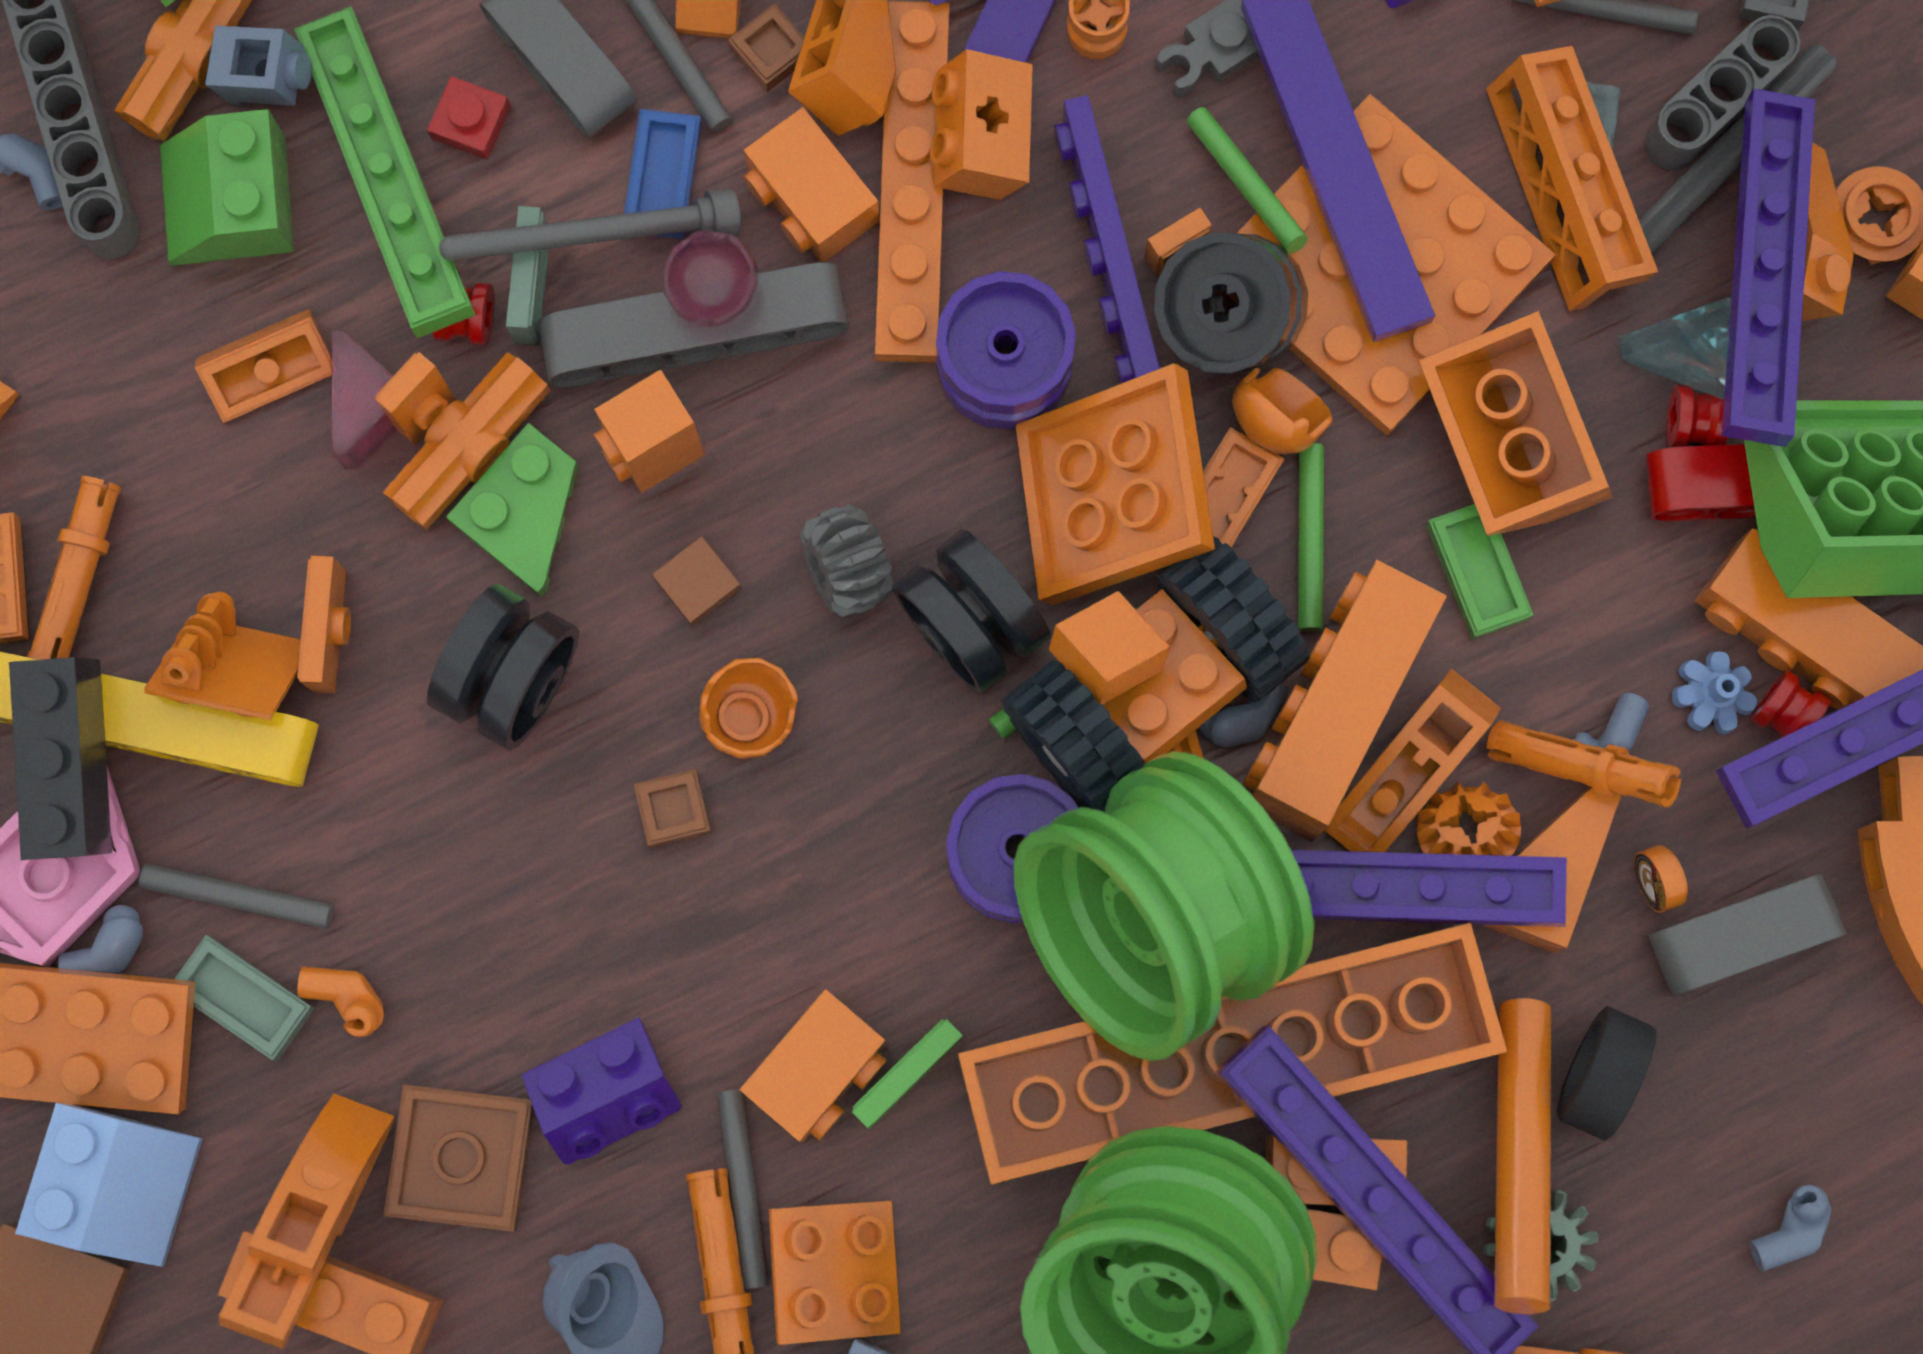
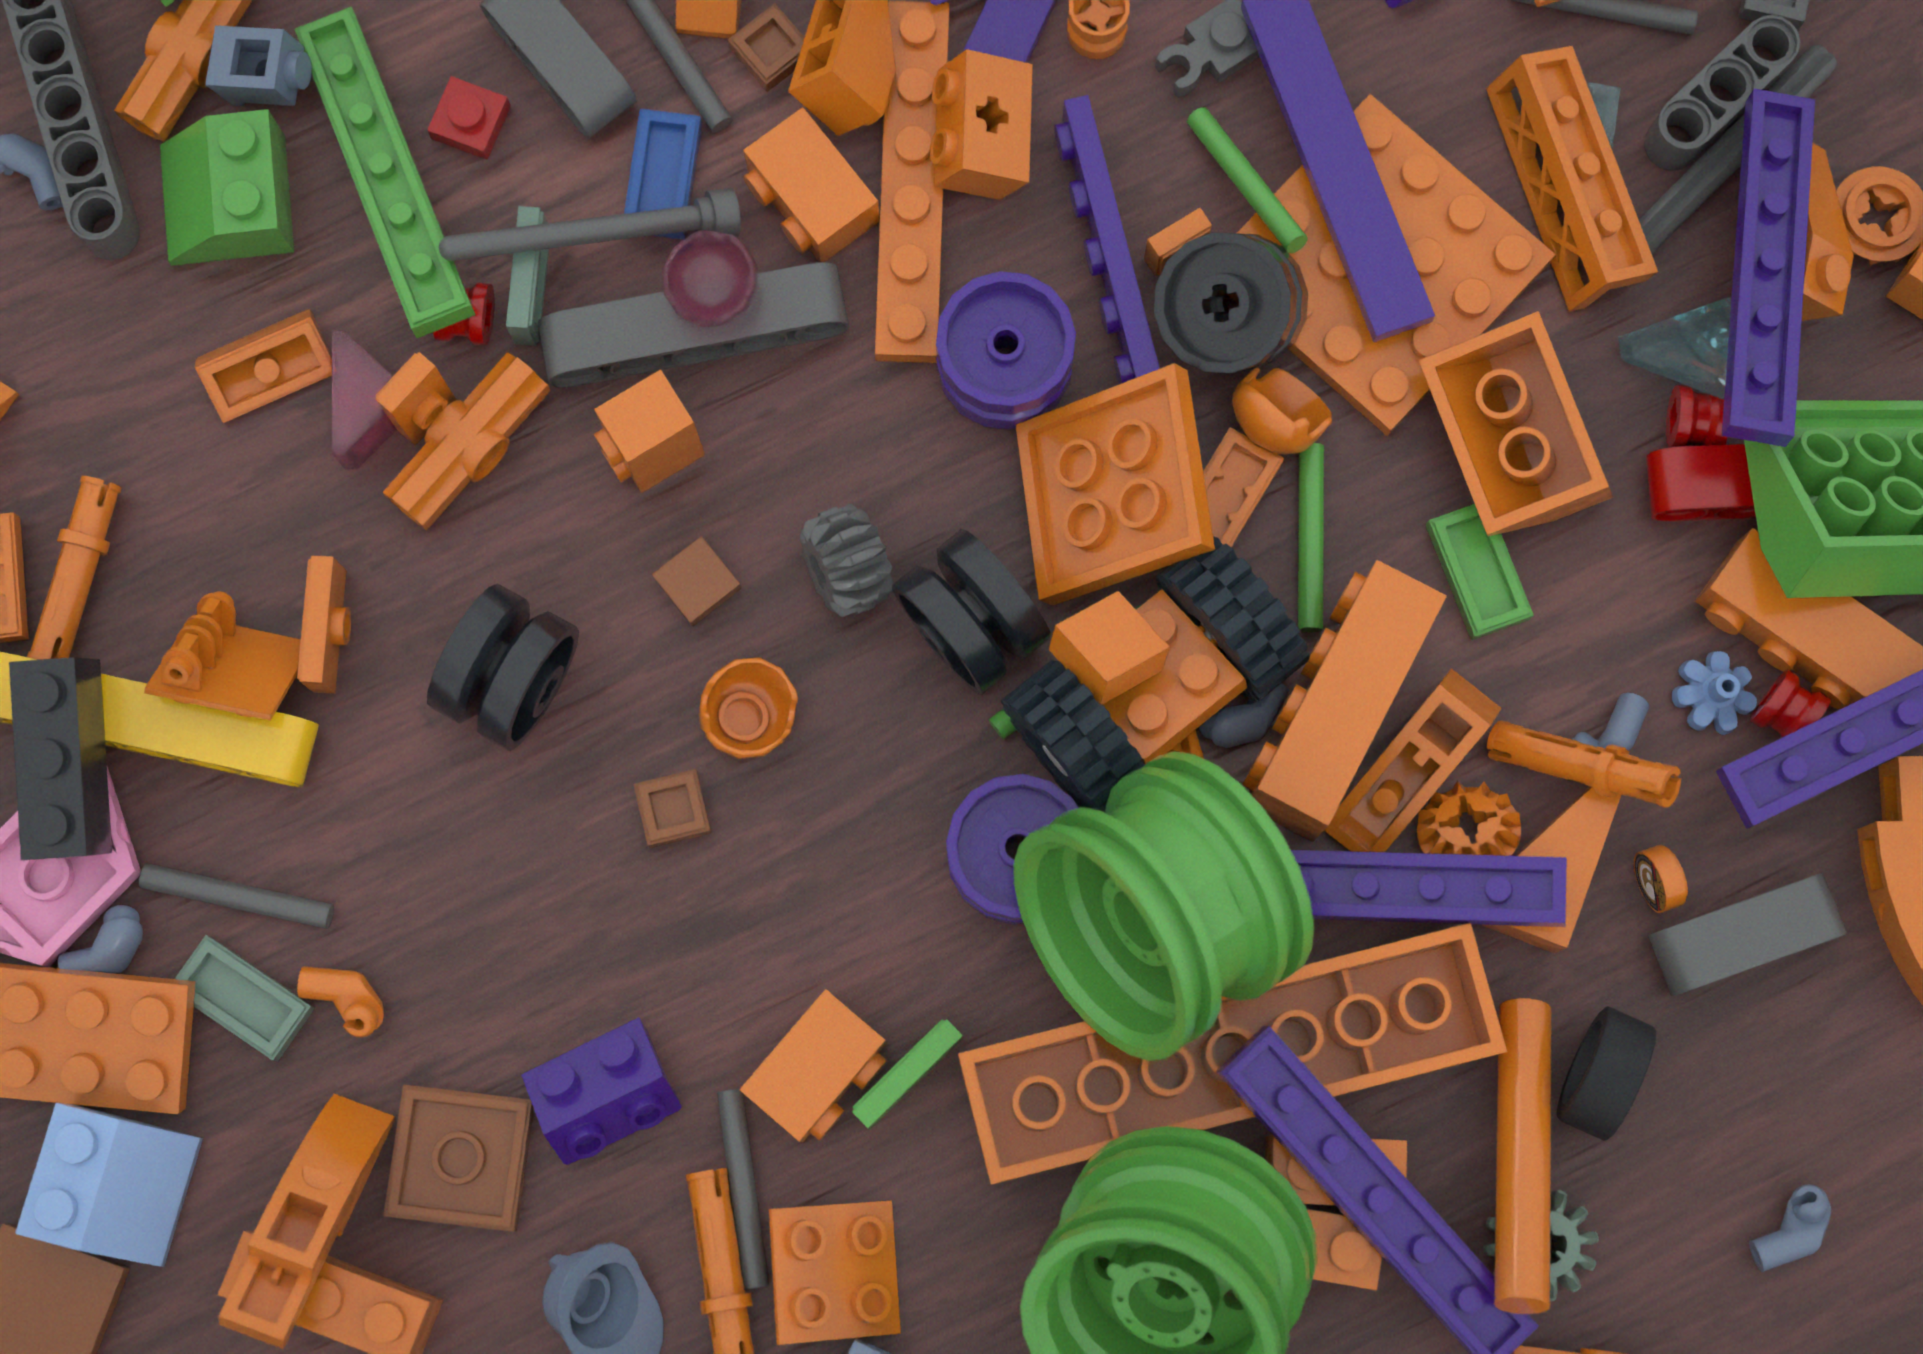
(520, 507): bright green wing -> none

